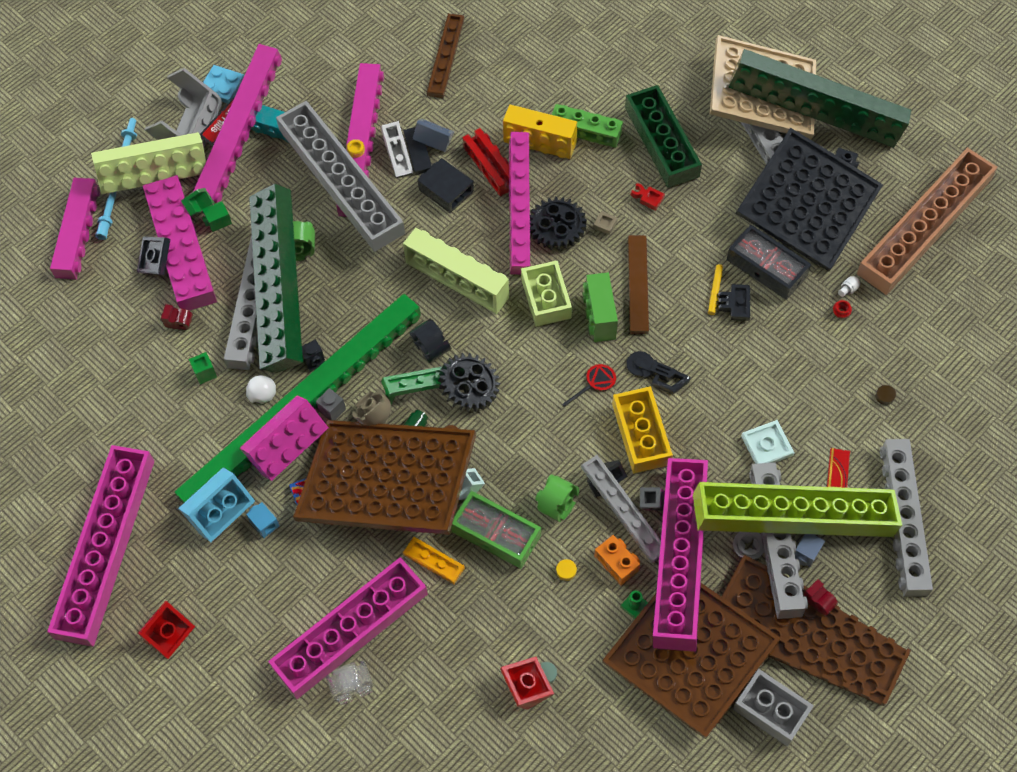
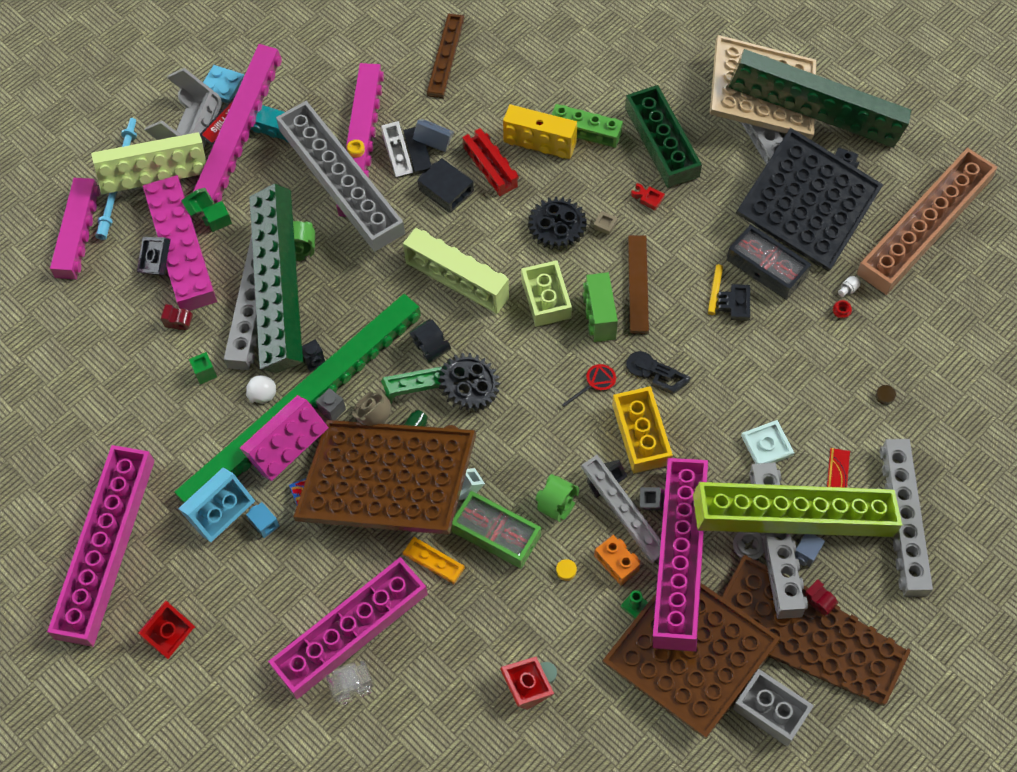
(519, 201): dark pink brick -> none

